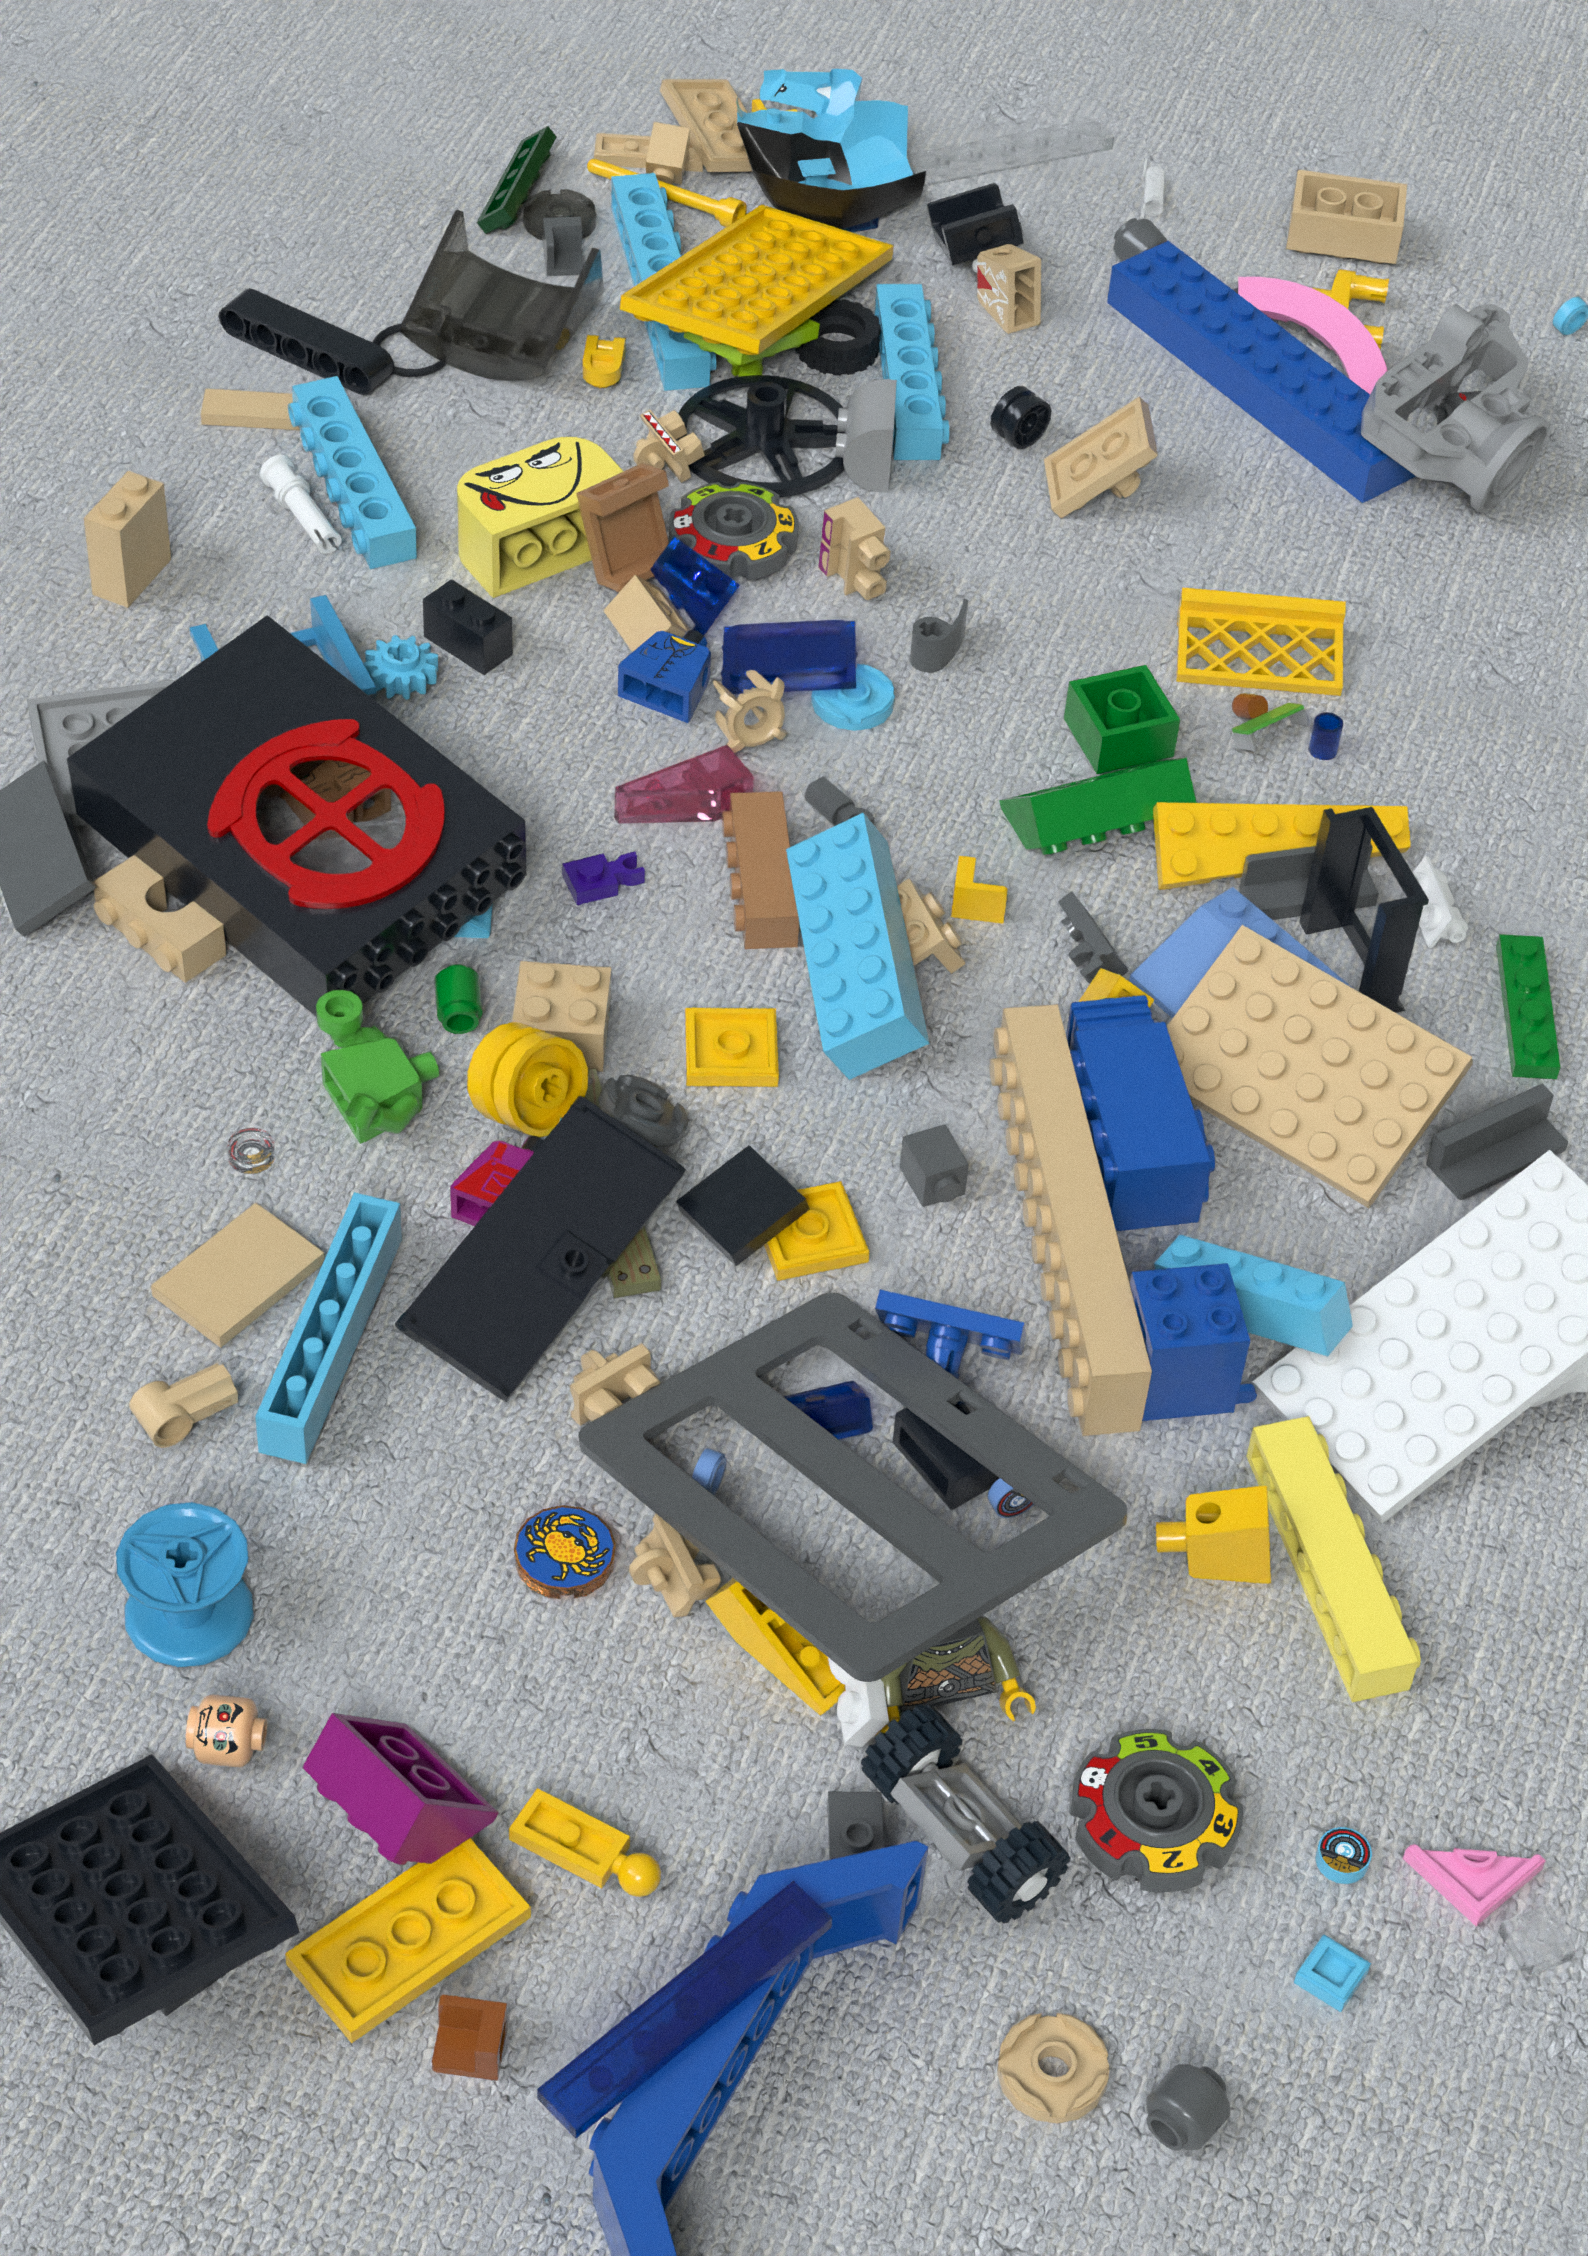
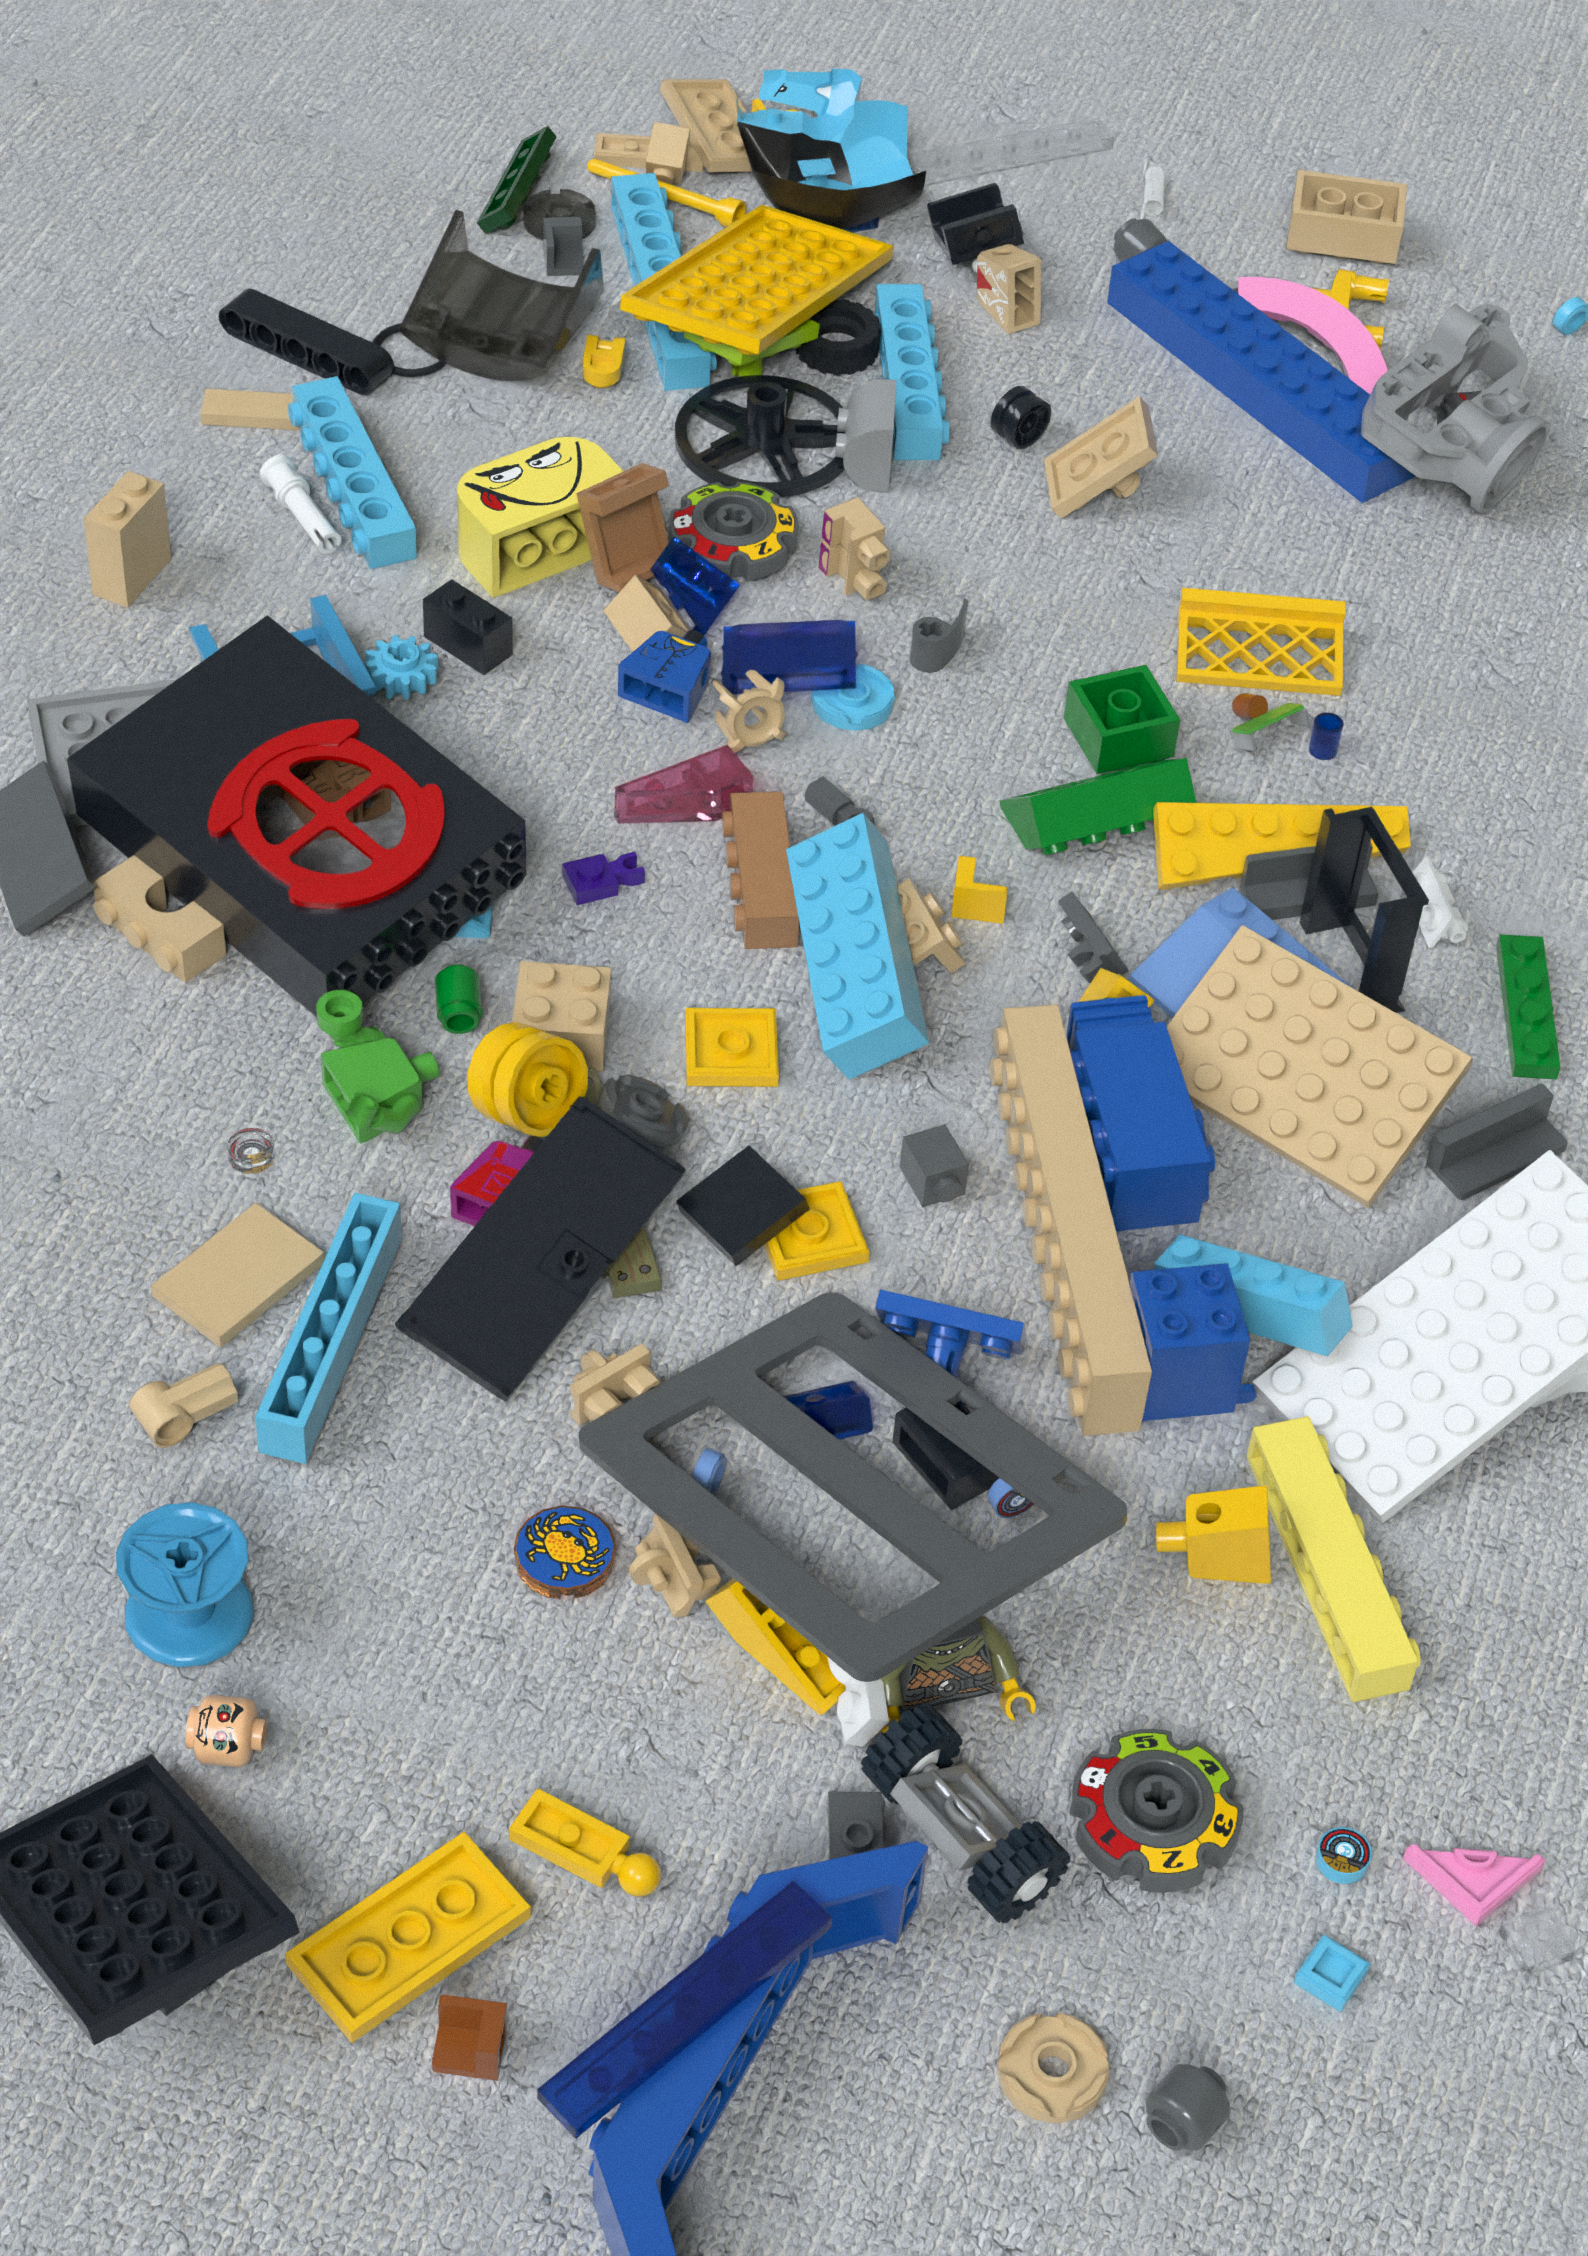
(396, 1788): magenta slope -> none
(663, 447): tan hips -> none

